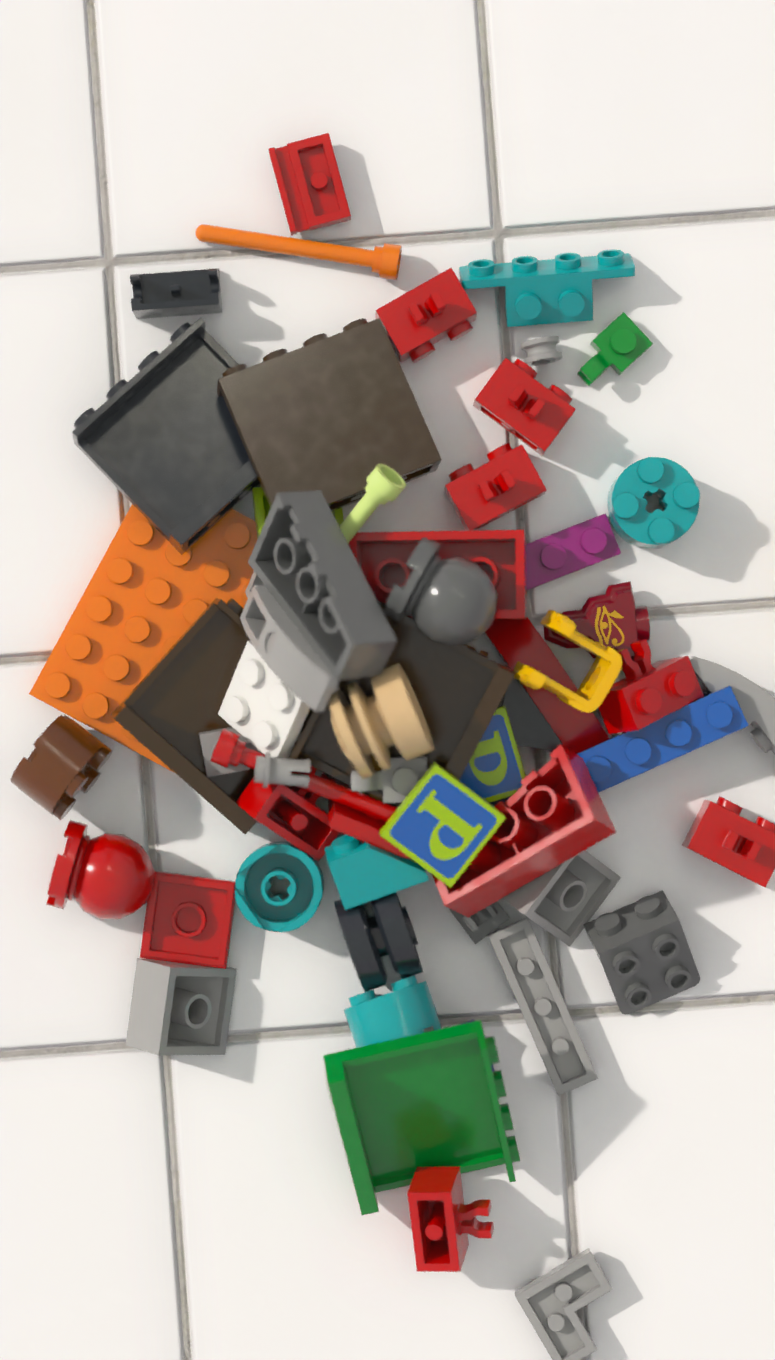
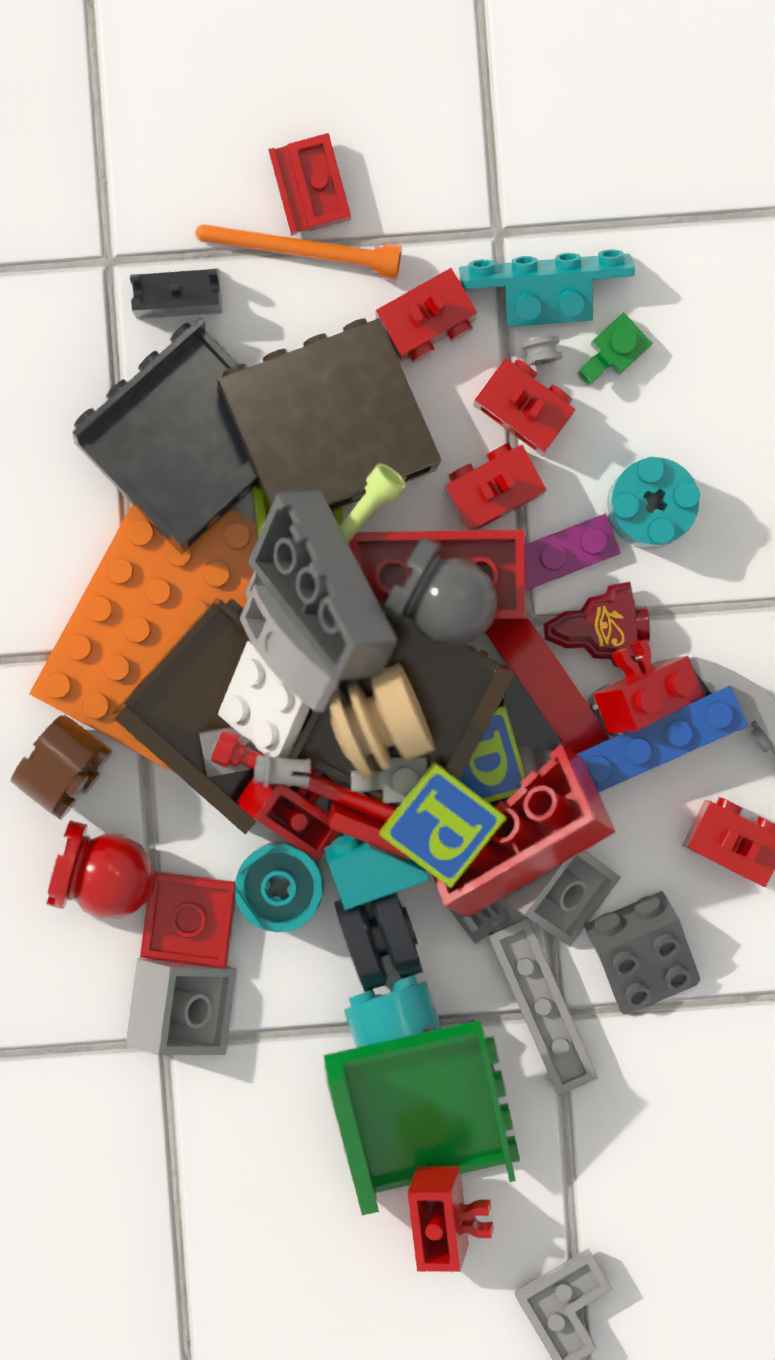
(597, 680): yellow piece -> none

